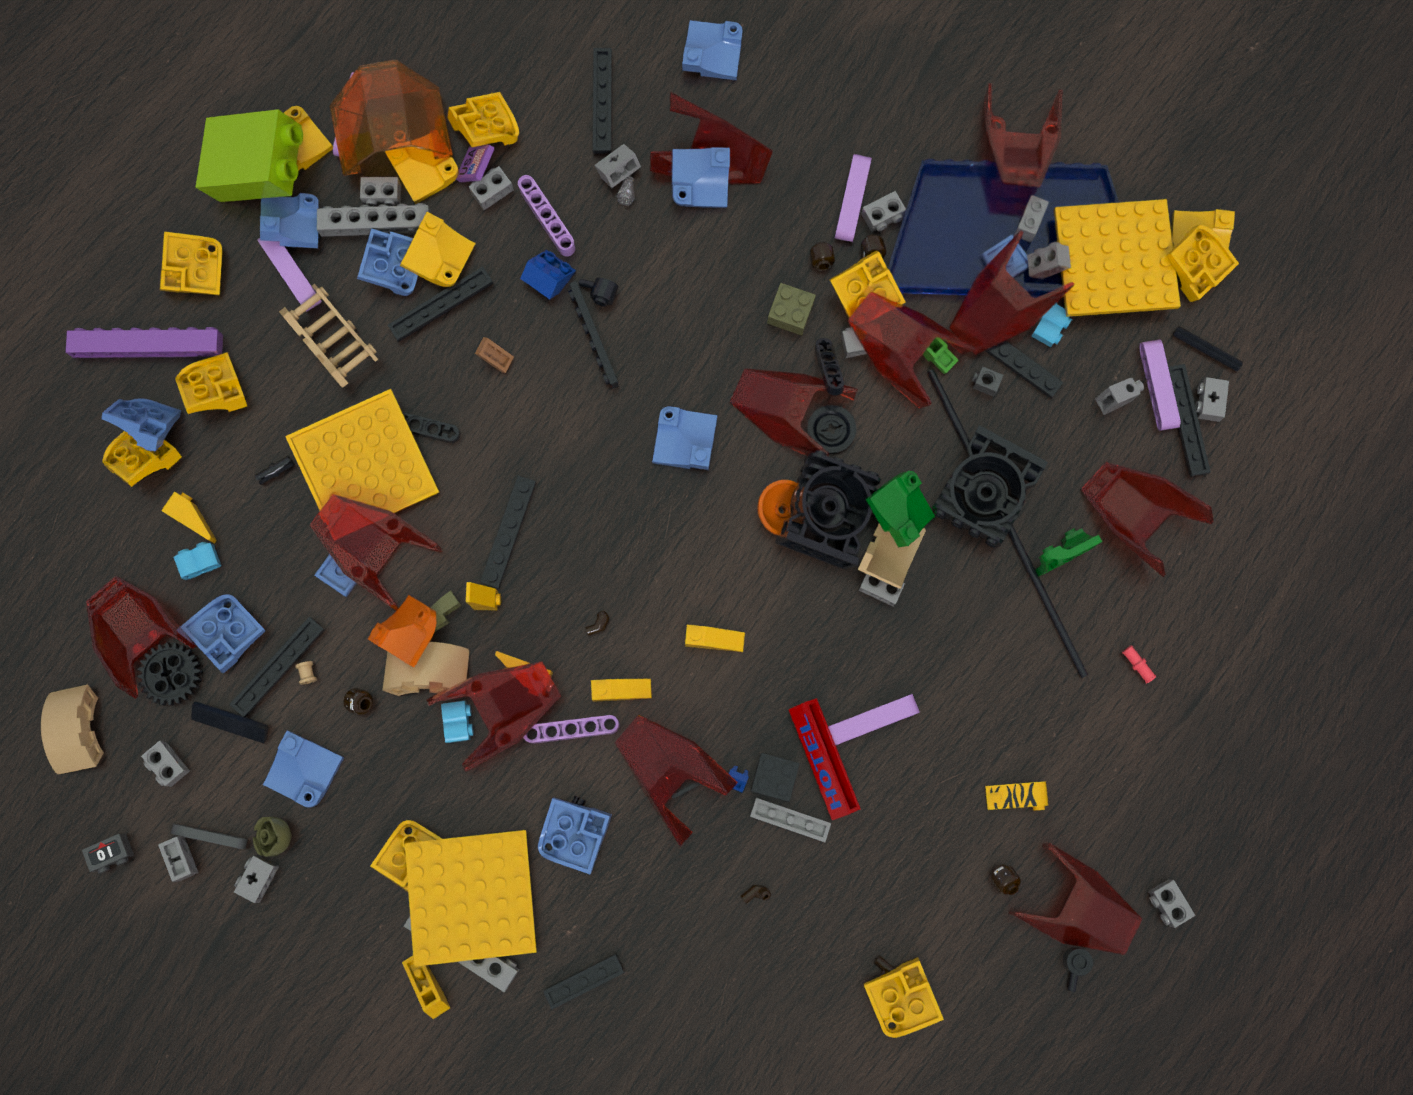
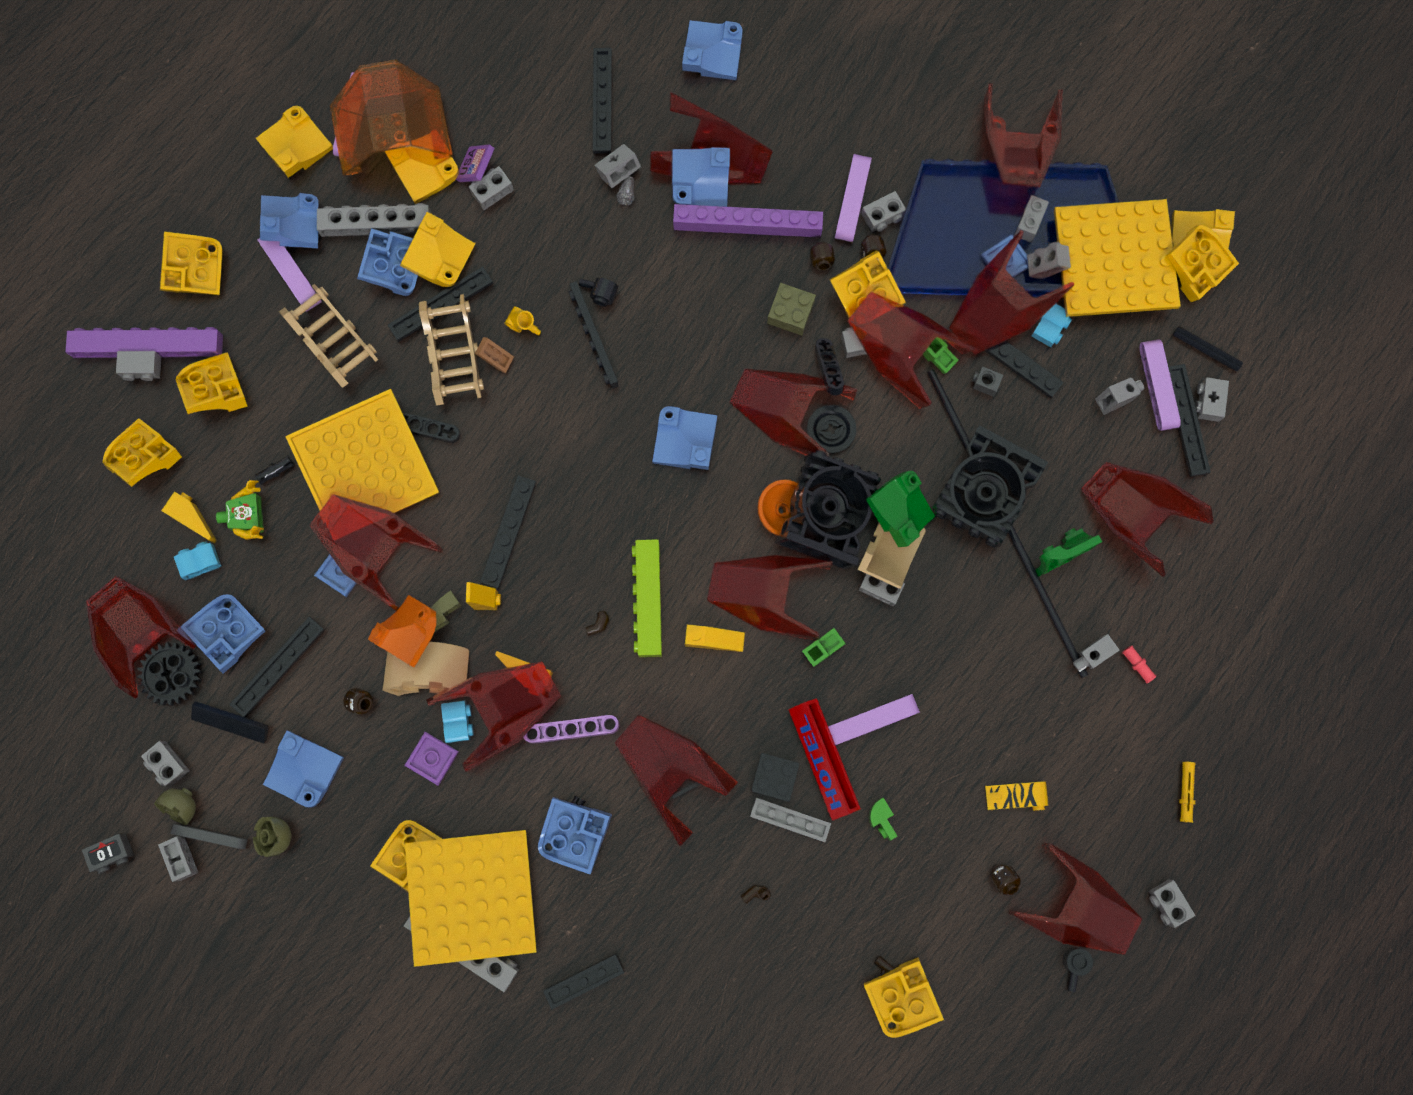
(67, 730): tan panel -> none
(138, 365): none -> light grey brick
(143, 420): medium blue slope -> none
(177, 804): none -> olive cylinder
(244, 513): none -> torso
(249, 156): lime brick -> none
(264, 873): light grey brick -> none
(306, 672): tan bush -> none
(381, 186): light grey brick -> none
(426, 988): yellow slope -> none
(431, 758): none -> medium lavender tile
(436, 355): none -> tan fence
(485, 120): yellow slope -> none
(521, 320): none -> yellow piece
(542, 208): lavender beam -> none
(547, 274): blue slope -> none
(620, 689): yellow slope -> none
(648, 598): none -> lime brick
(740, 778): blue tile -> none
(748, 220): none -> medium lavender brick
(758, 591): none -> clear red windscreen
(823, 647): none -> bright green brick
(879, 814): none -> bright green brick
(1102, 647): none -> light grey torso
(1187, 792): none -> yellow pin

